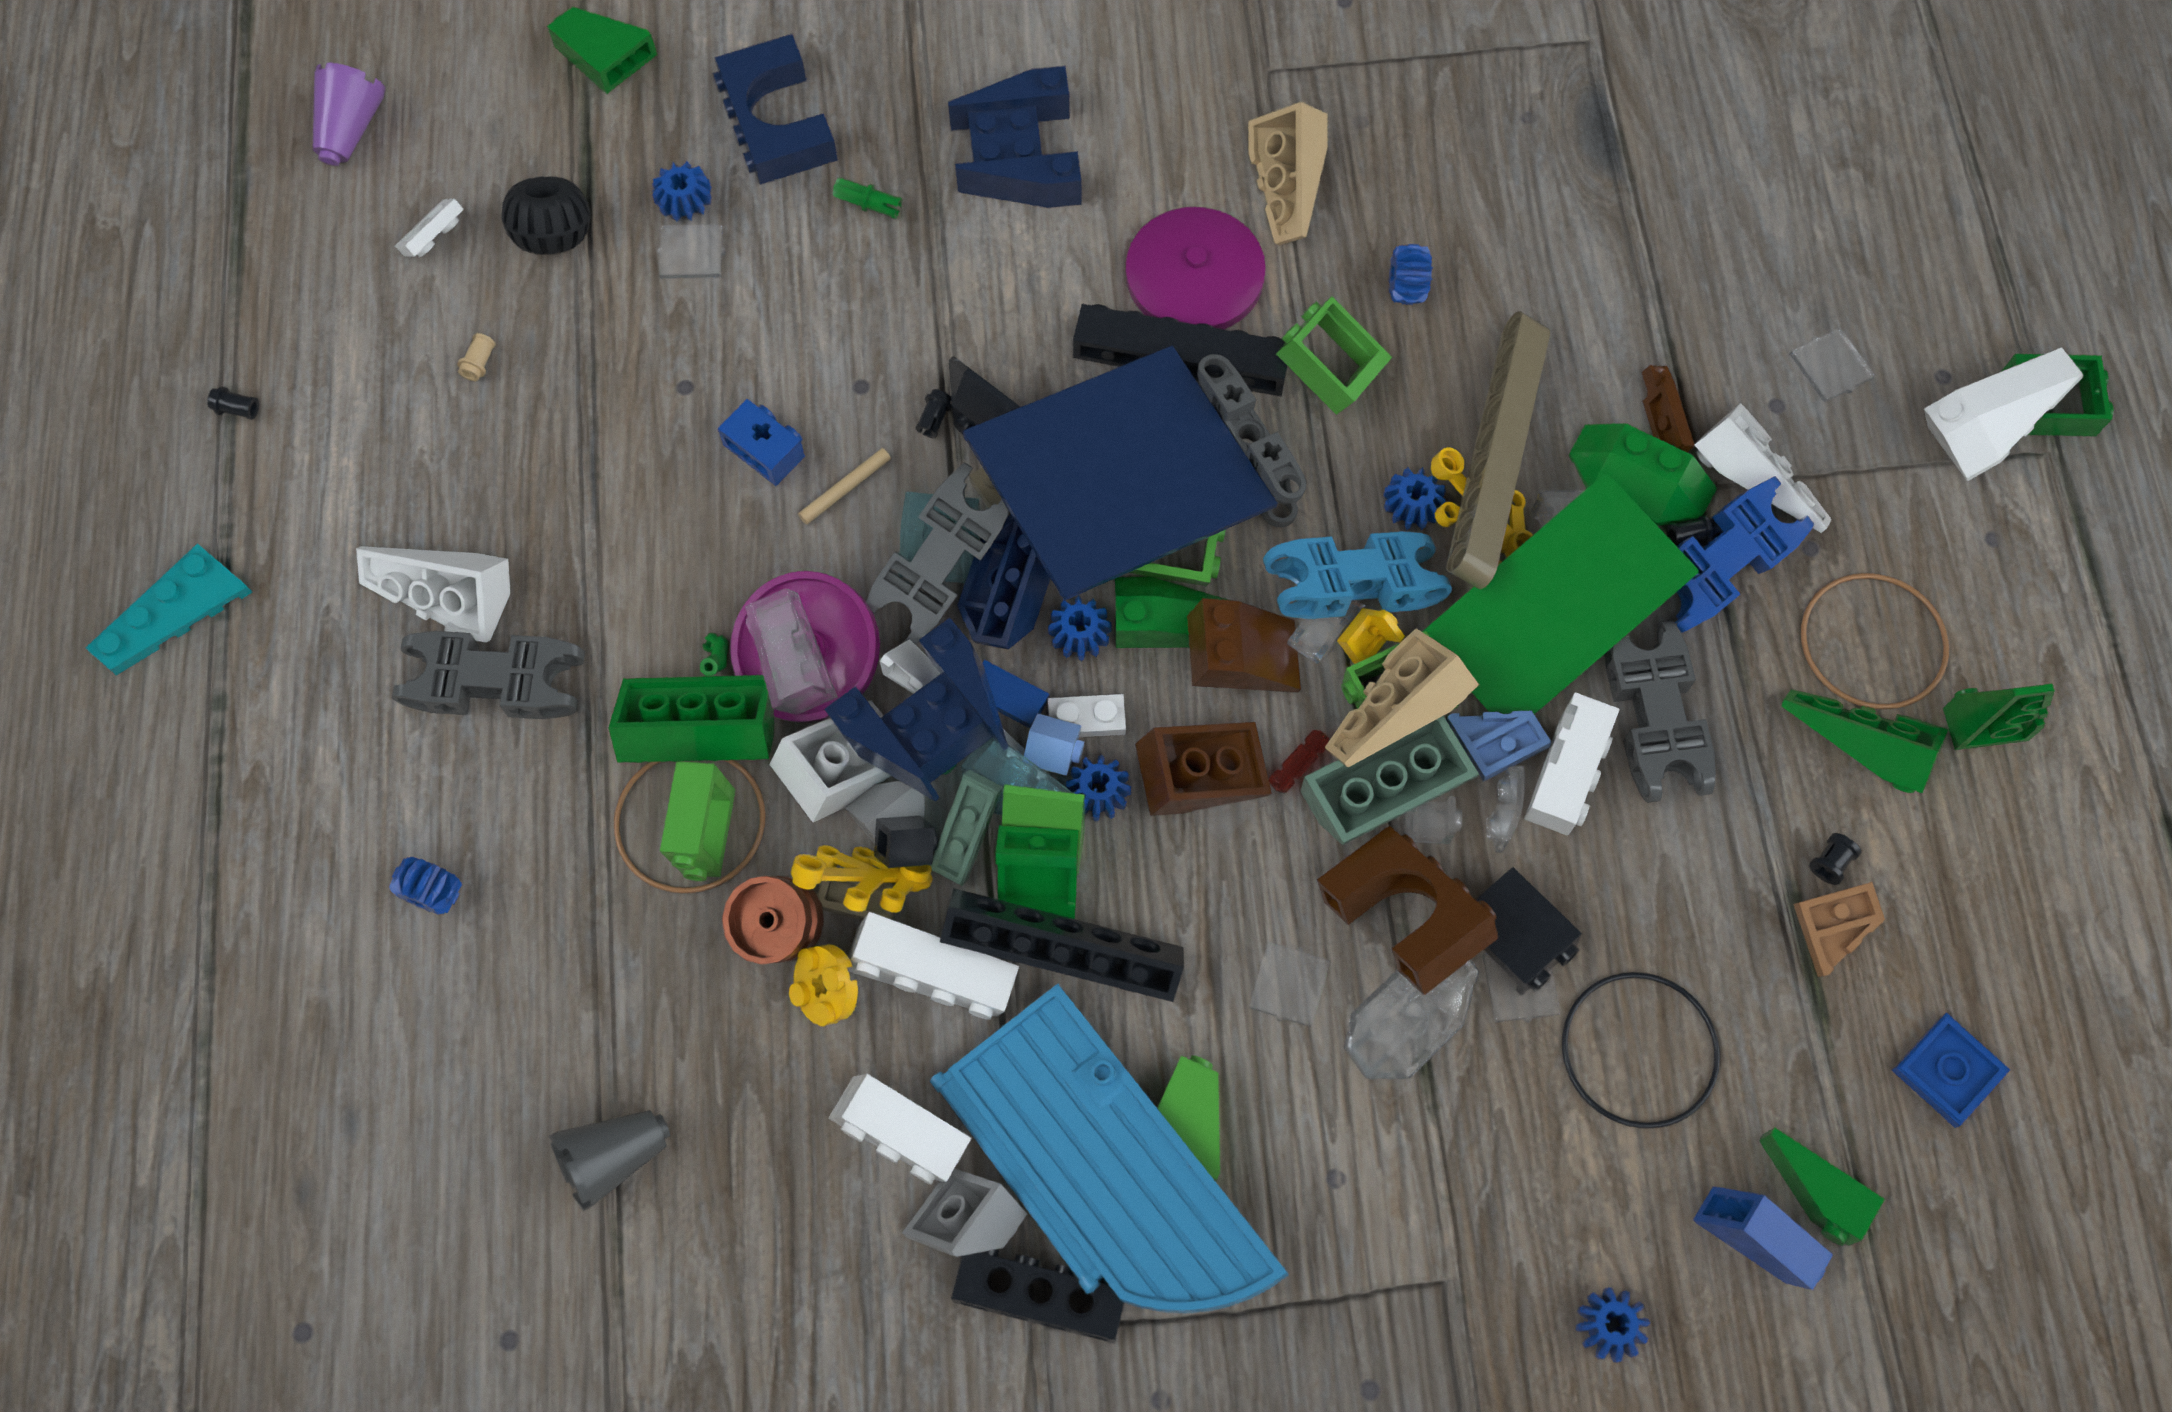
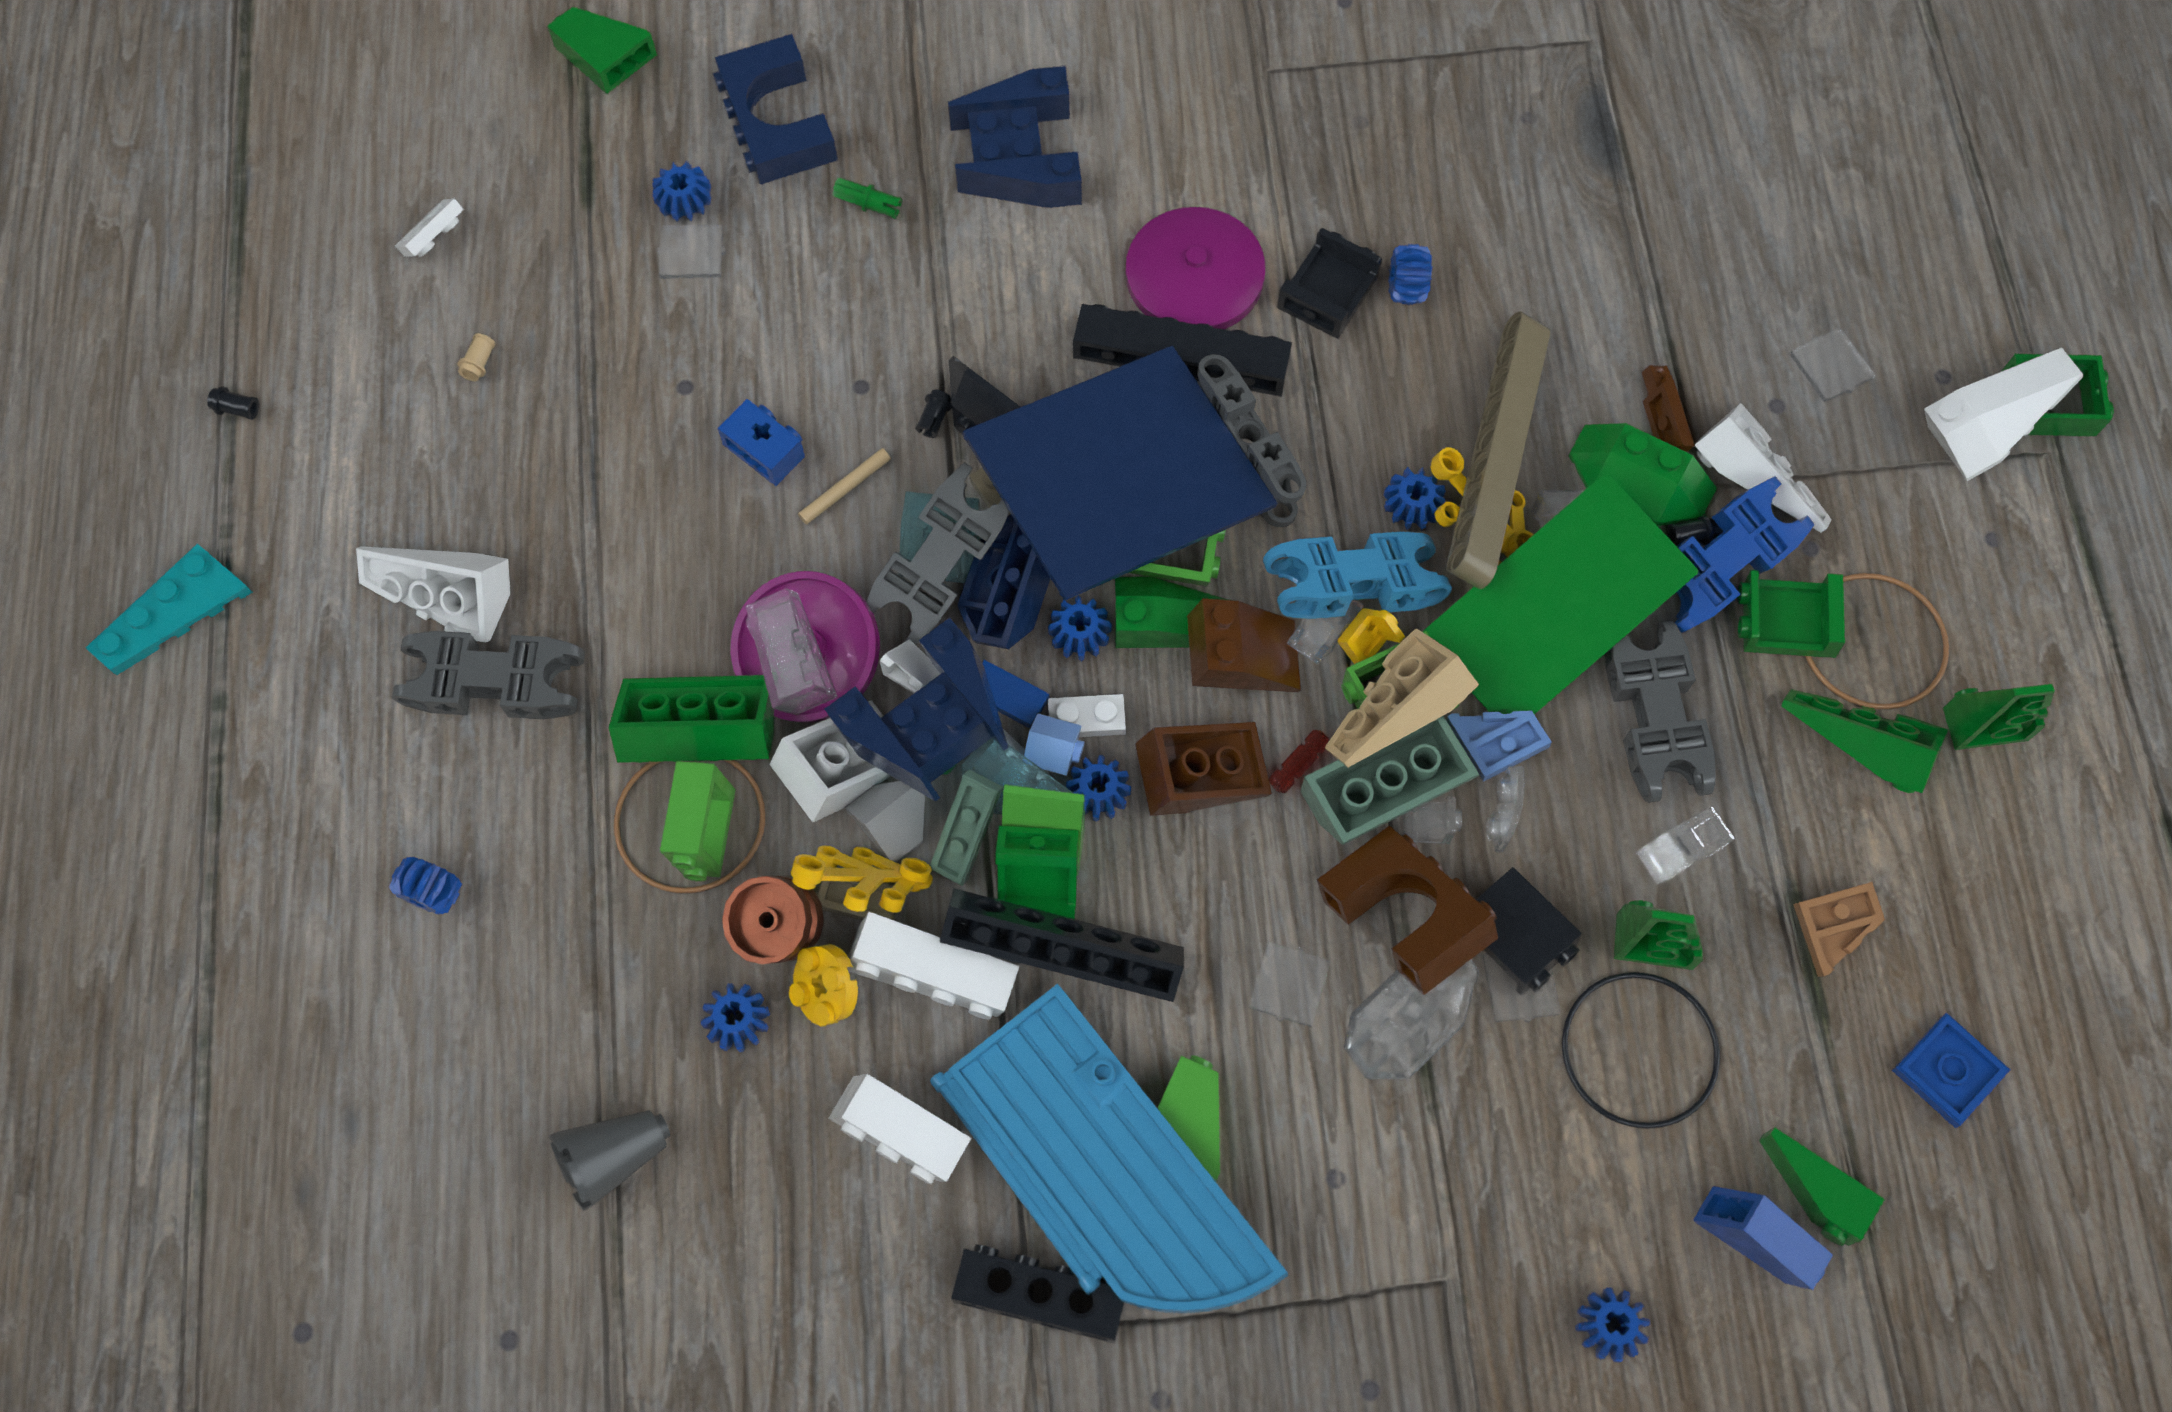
(342, 110): medium lavender cone -> none
(545, 215): black wheel -> none
(719, 649): green arm -> none
(725, 1005): none -> blue gear
(904, 841): black brick -> none
(966, 1216): light grey slope -> none
(1289, 158): tan wedge -> none
(1330, 283): none -> black panel
(1350, 337): bright green window -> none
(1572, 764): white wedge -> none
(1657, 936): none -> green wedge
(1684, 845): none -> clear slope
(1792, 616): none -> green panel
(1835, 859): black bush -> none

